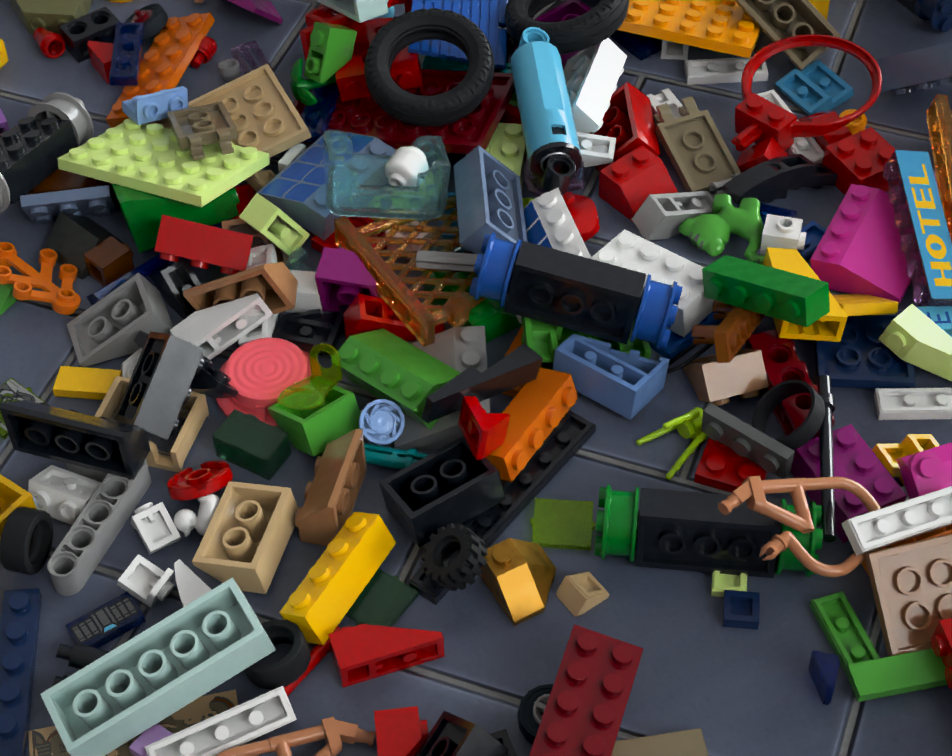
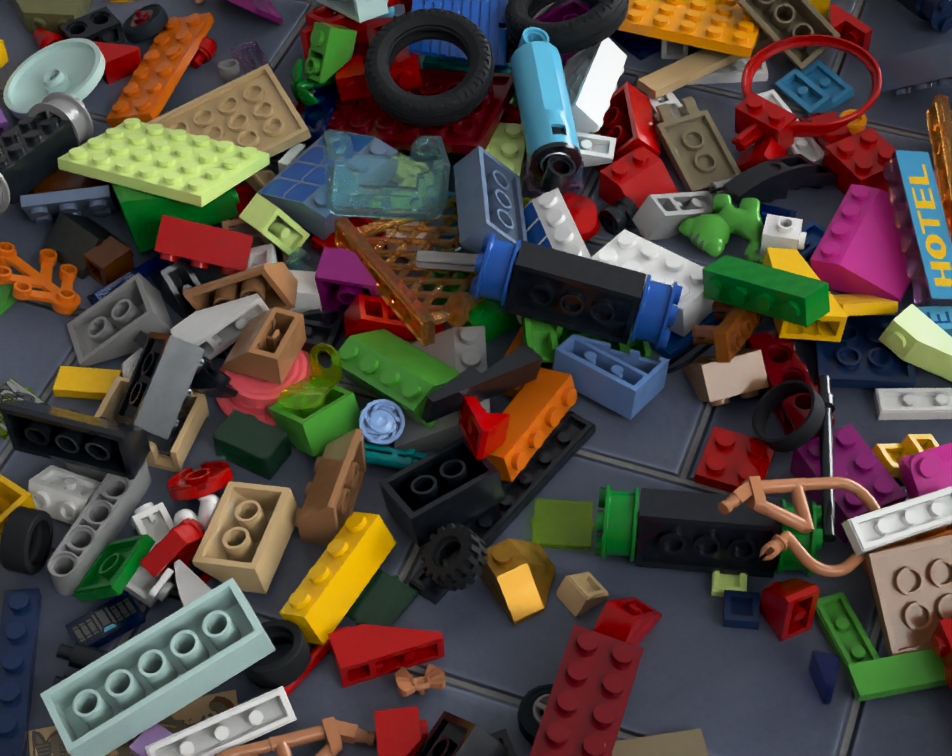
(65, 67): none -> light aqua dish
(113, 568): none -> green tile
(126, 54): clear blue tile -> none
(155, 106): light blue bracket -> none
(177, 544): none -> red piece
(203, 126): dark tan tile -> none
(268, 345): none -> medium nougat slope
(405, 166): white head -> none
(406, 684): none -> nougat piece
(618, 216): none -> black wheel
(627, 620): none -> red slope
(688, 426): lime plant -> none
(690, 69): none -> tan tile
(747, 441): dark grey plate -> none
(789, 606): none -> red slope
(850, 27): none -> red slope

